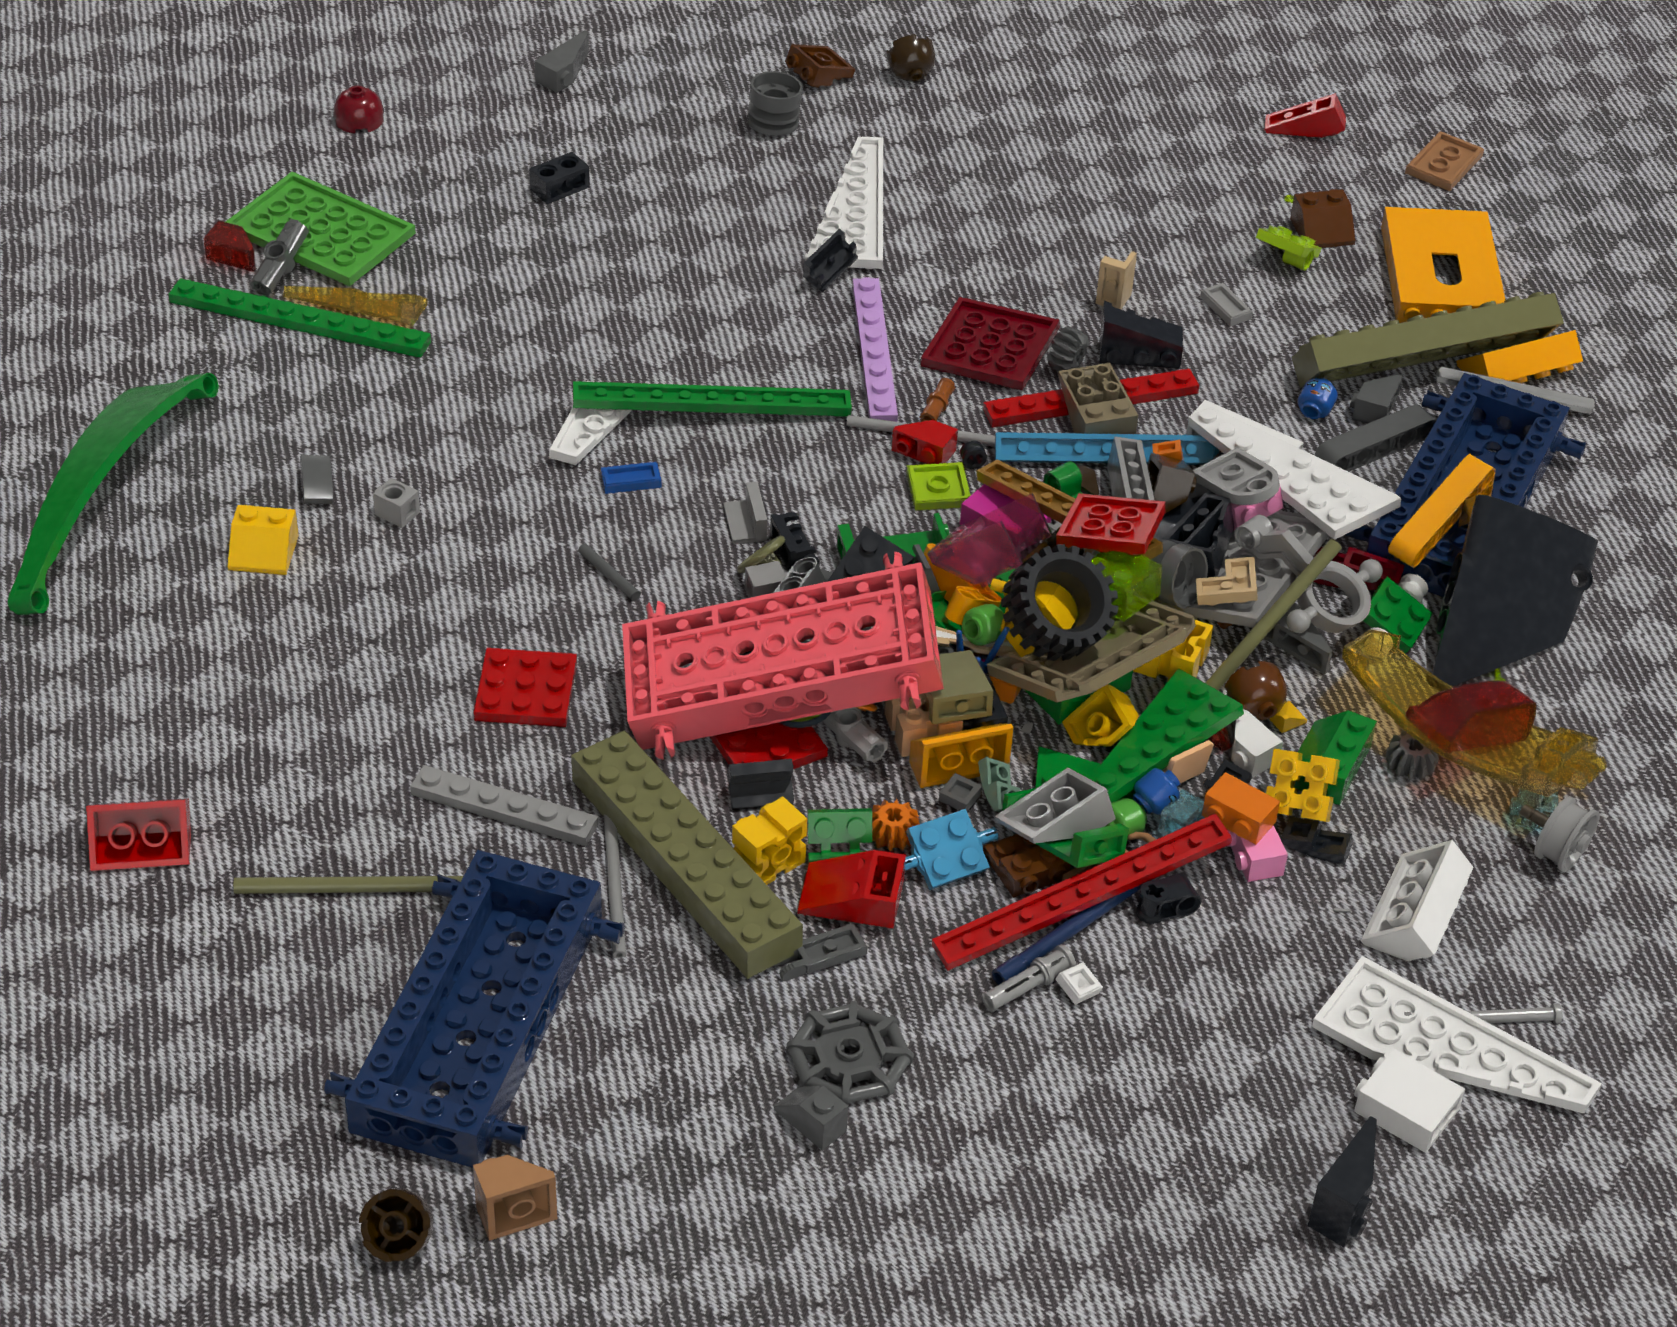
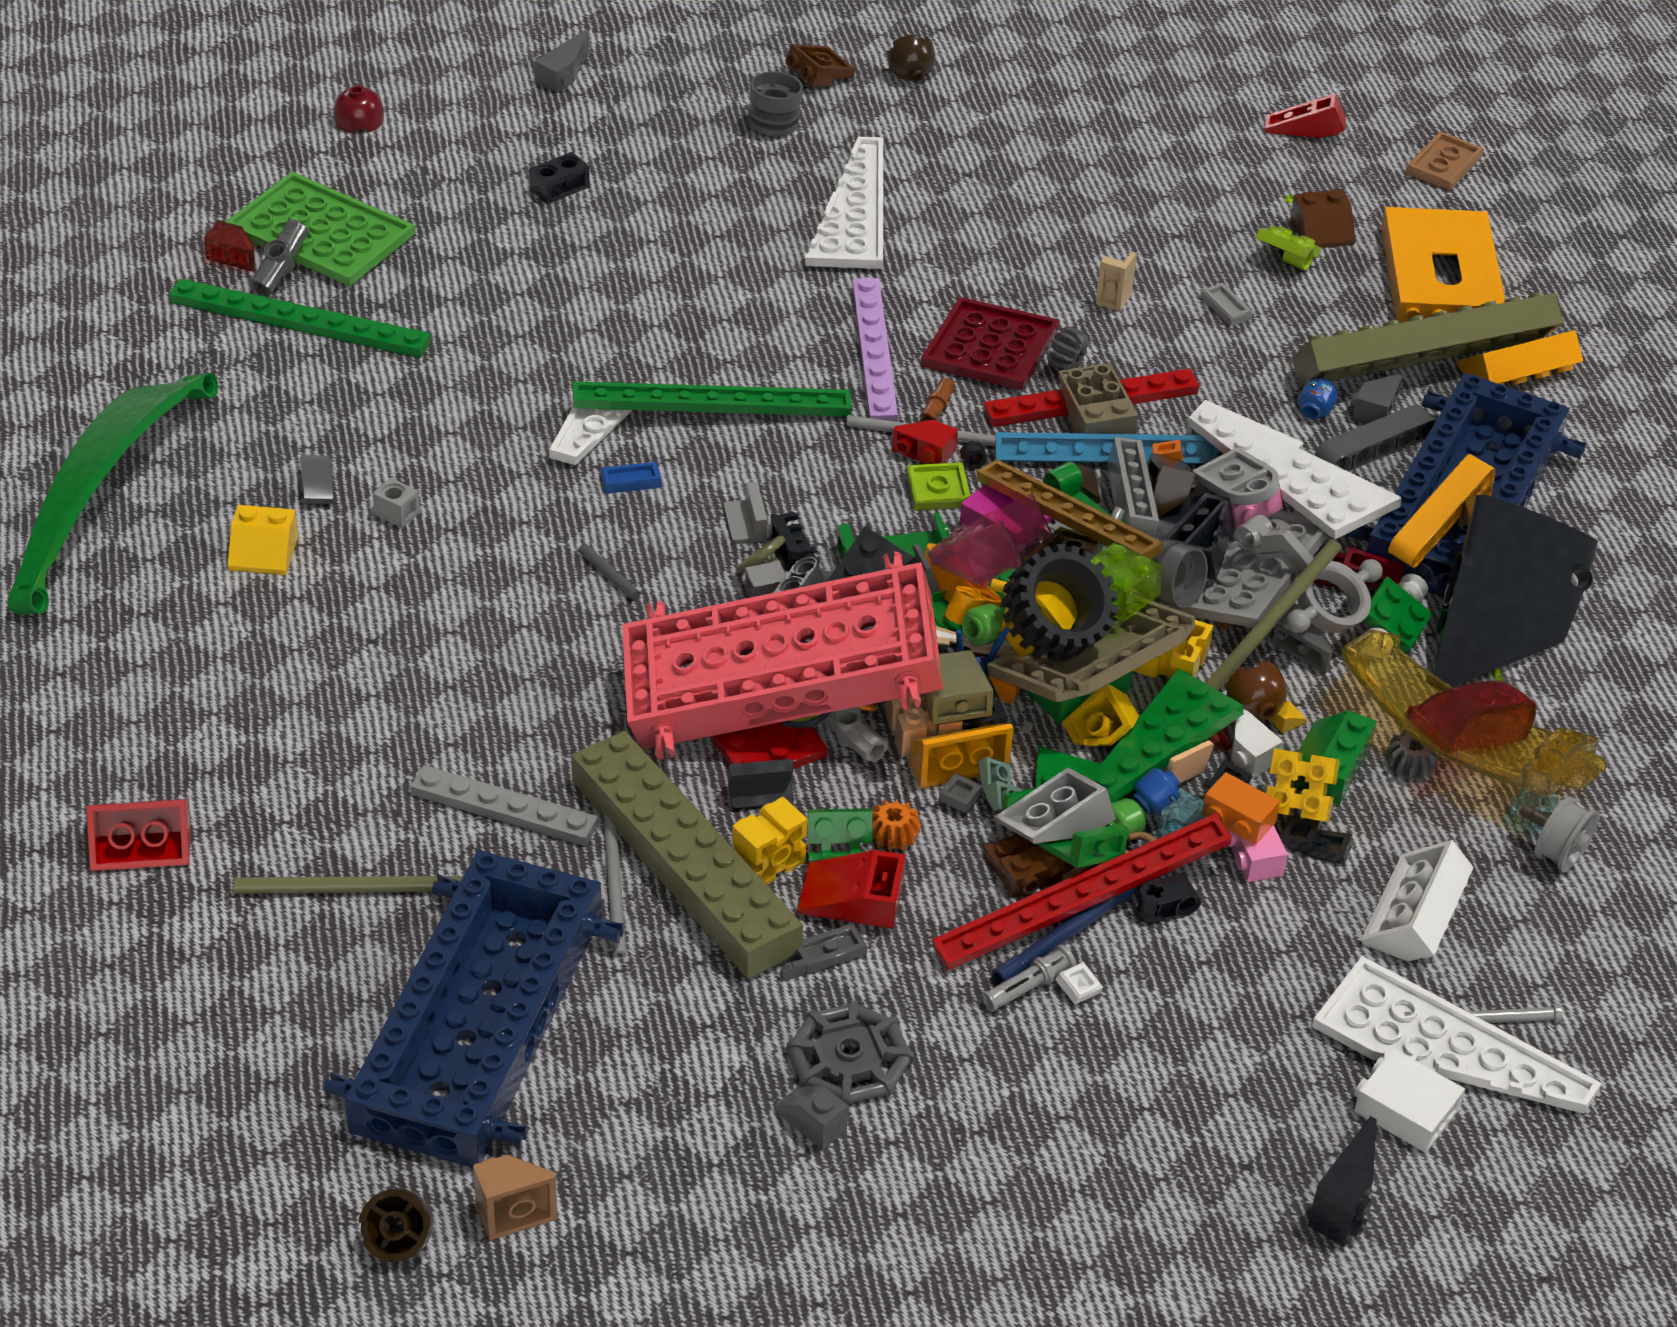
(385, 306): clear yellow wedge -> none
(525, 687): red plate -> none
(830, 261): black hinge -> none
(948, 849): dark azure plate -> none
(1111, 523): red plate -> none
(1138, 340): black wedge -> none
(1237, 585): tan plate -> none
(1575, 402): light grey axle -> none

